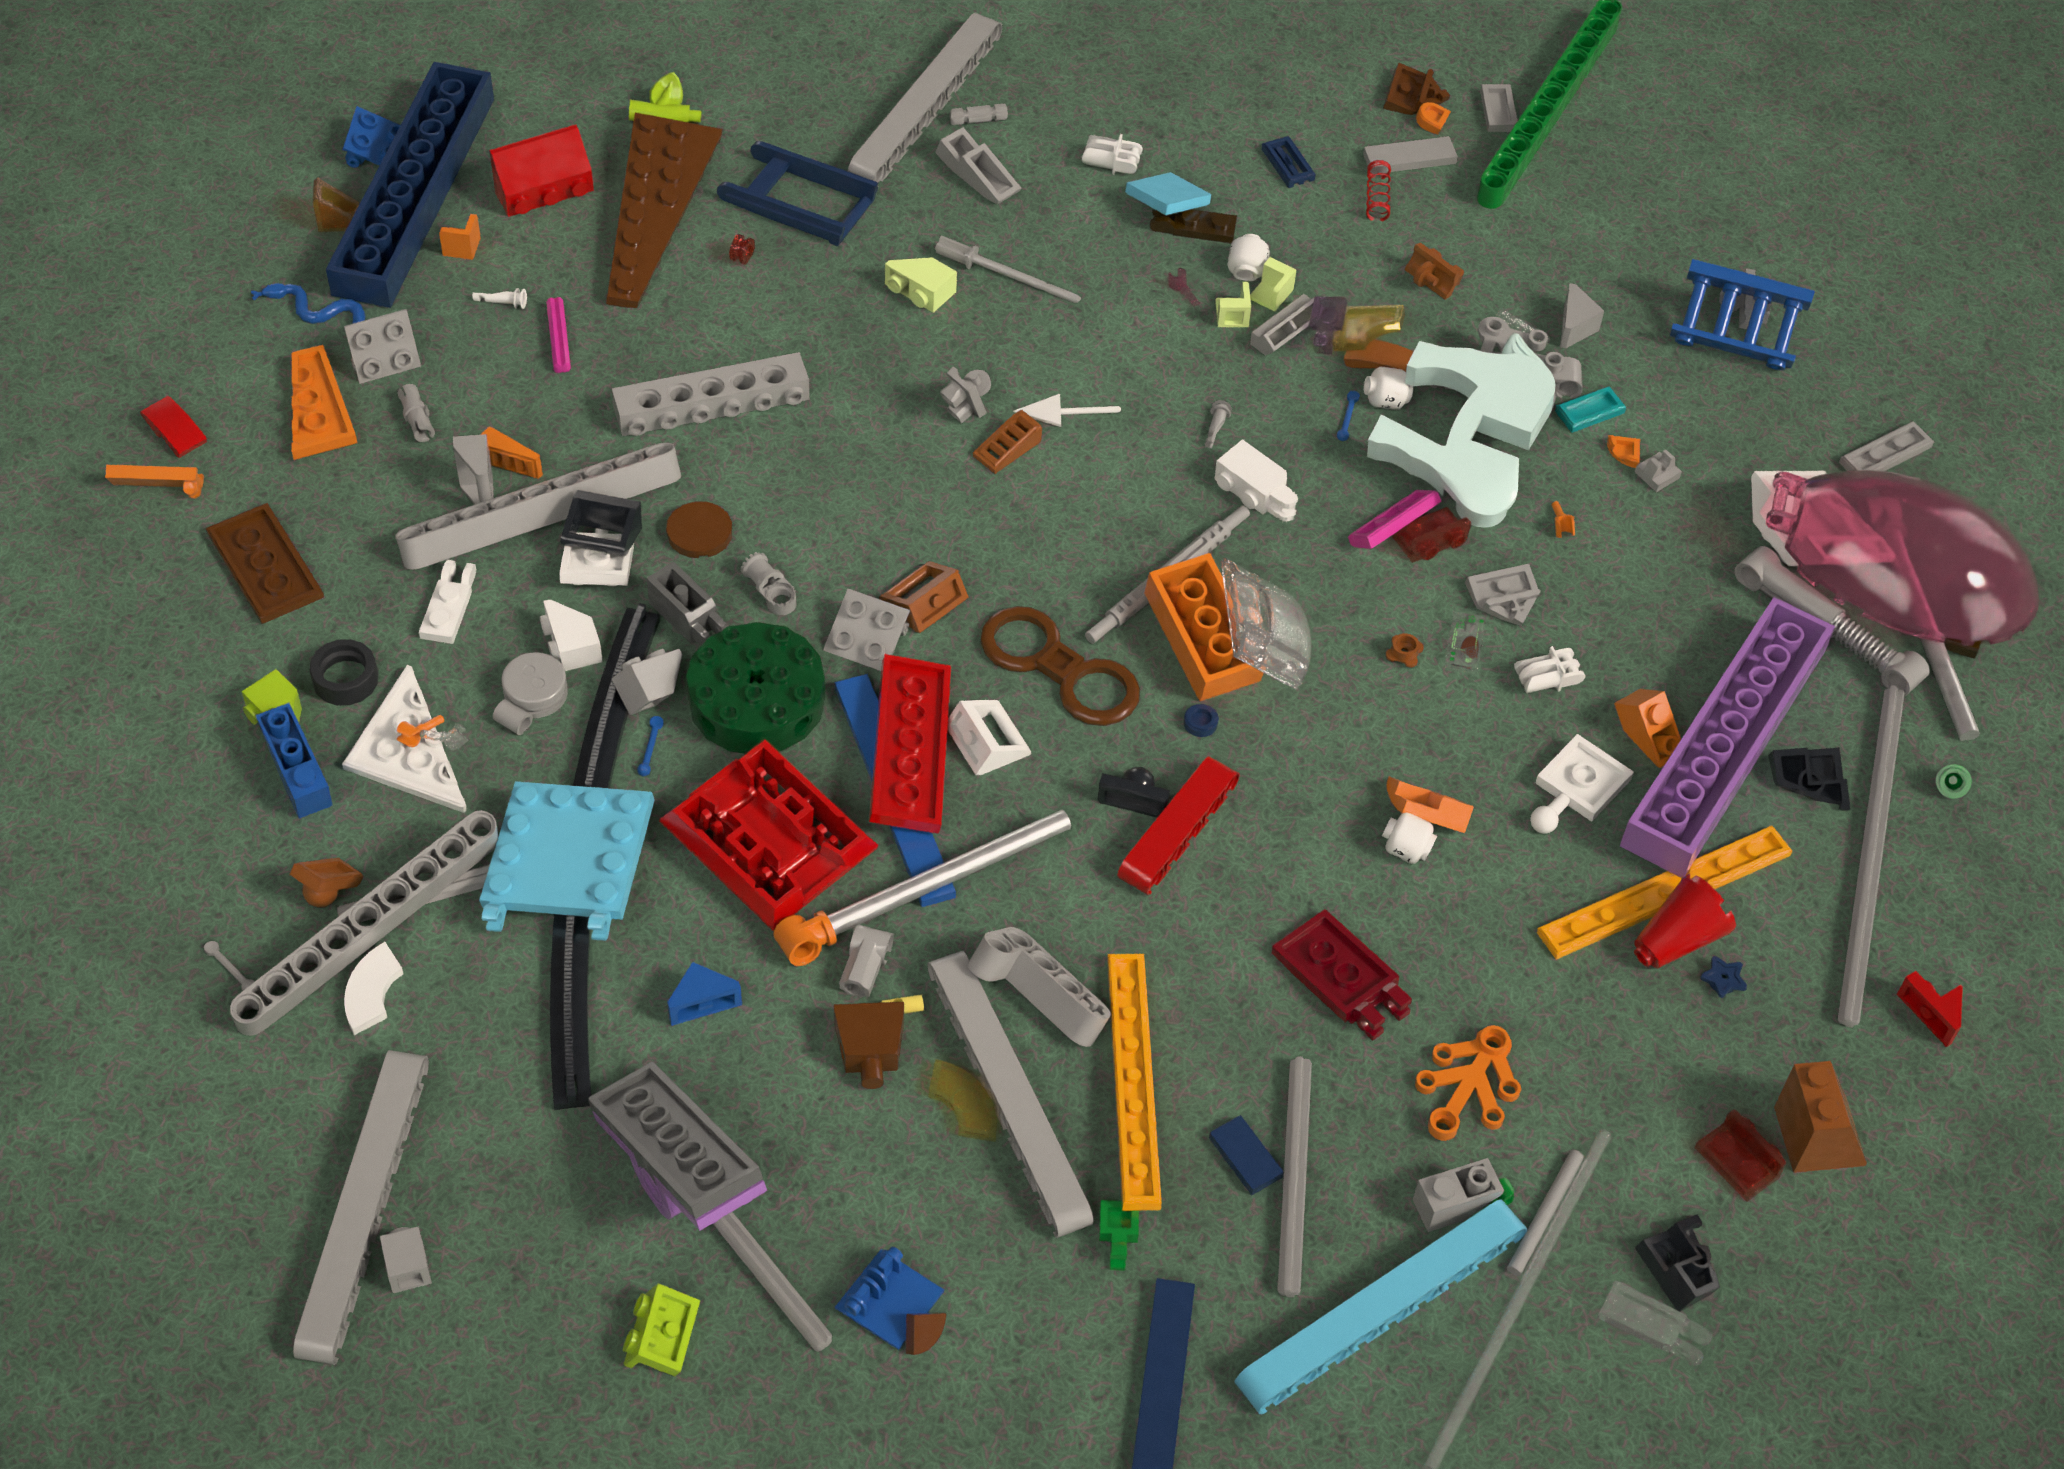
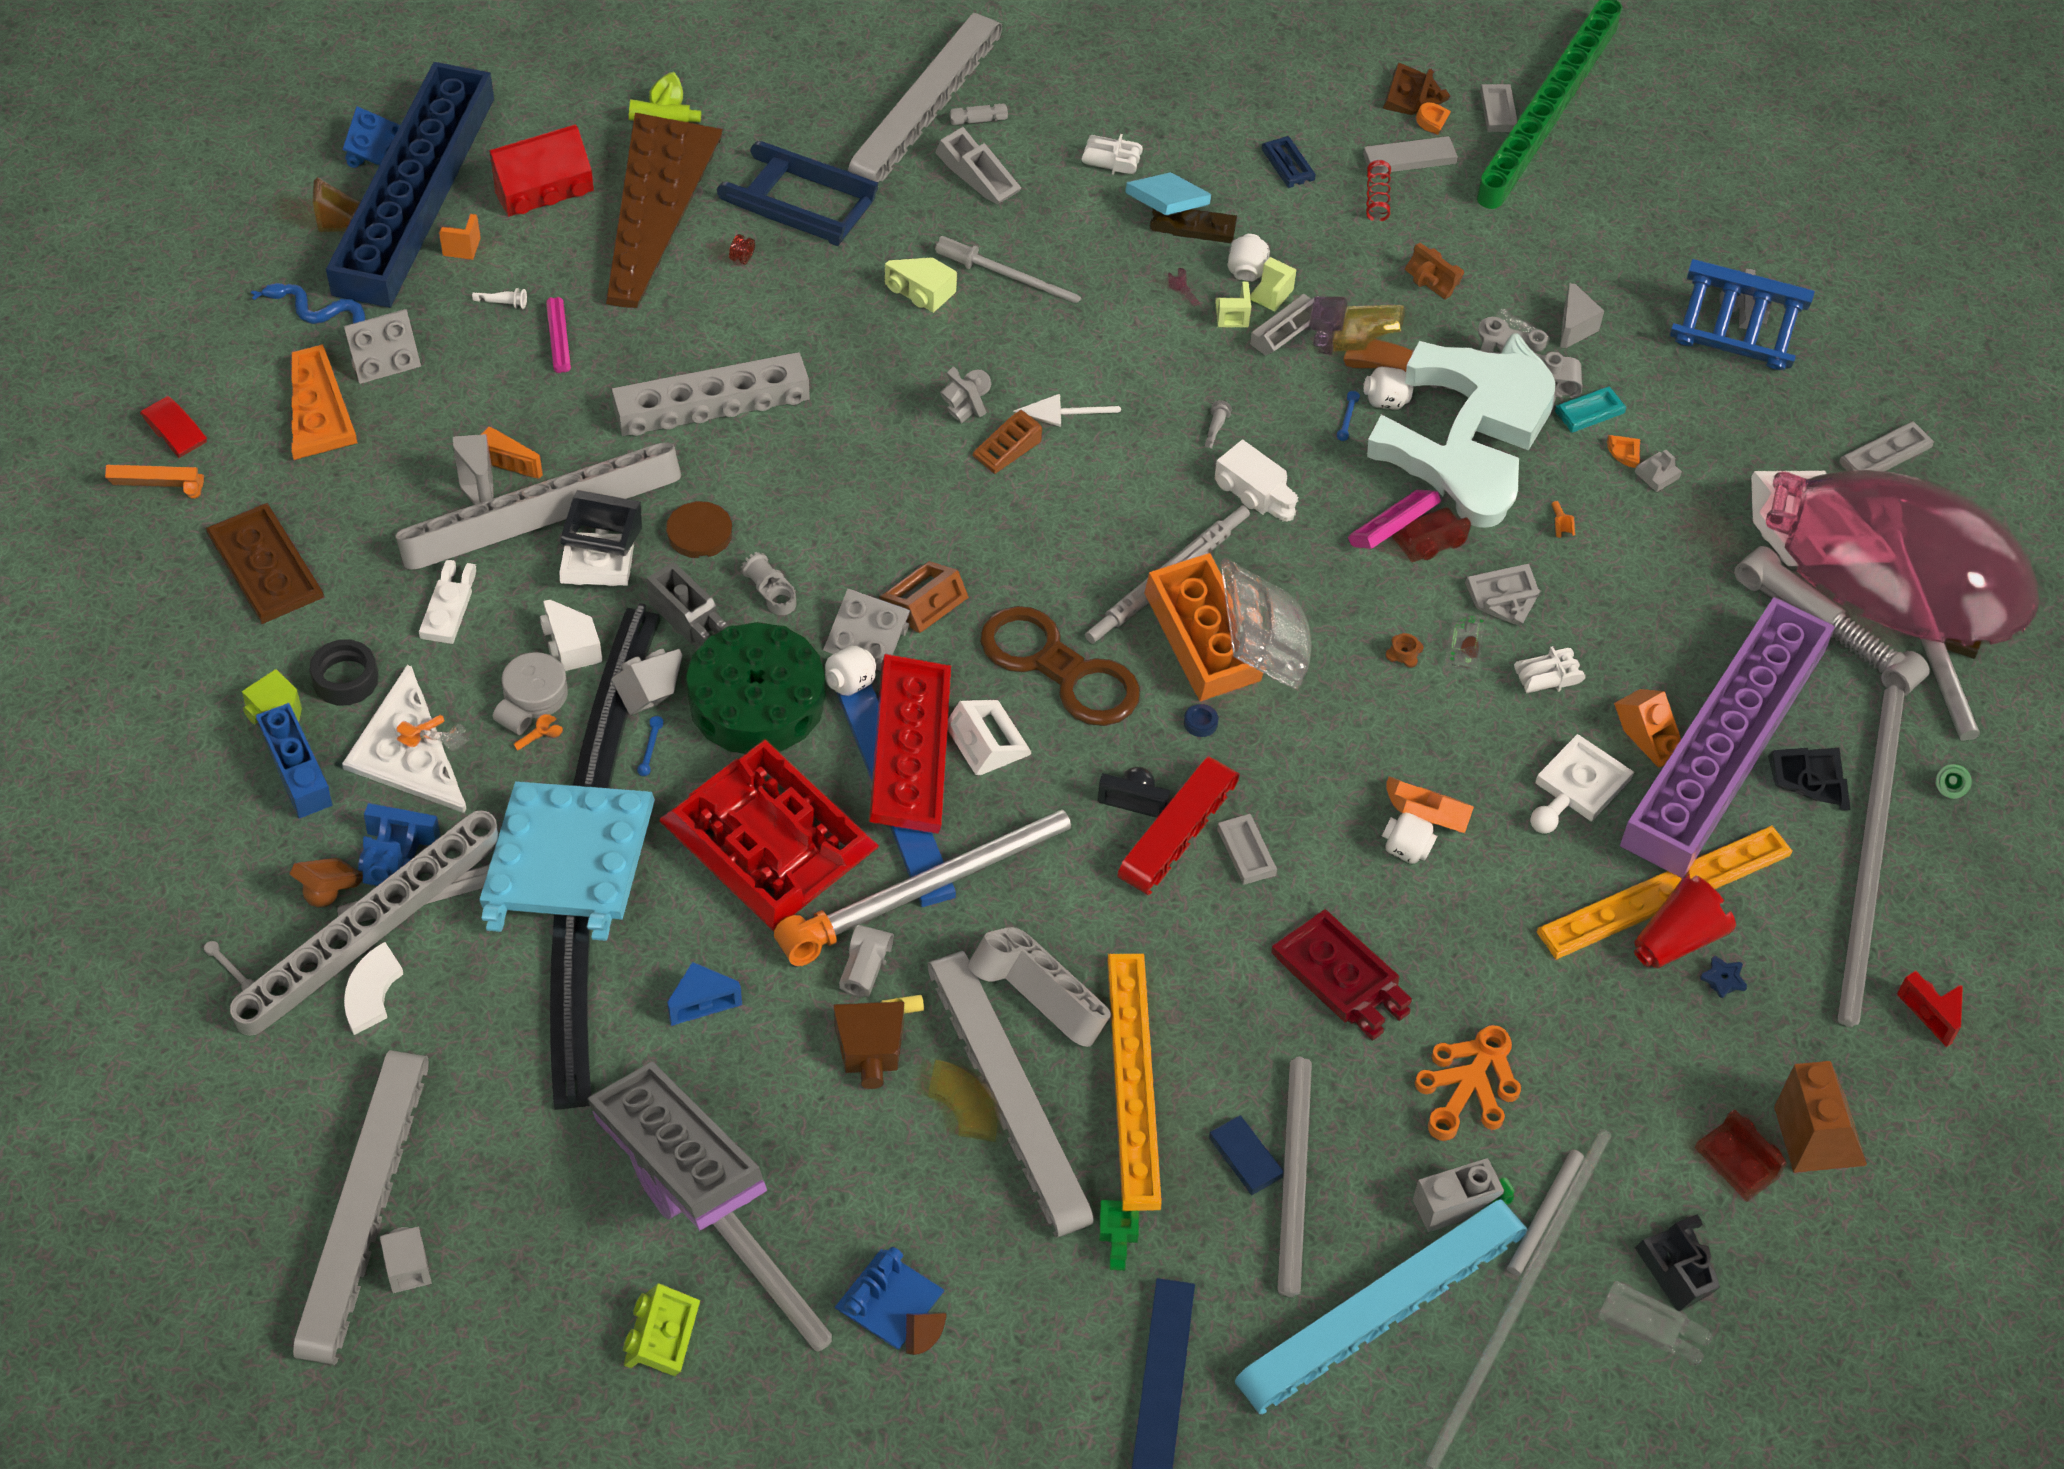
(394, 843): none -> blue tile
(416, 413): light grey pin -> none
(541, 729): none -> orange hand
(850, 670): none -> white head
(1247, 849): none -> light grey tile

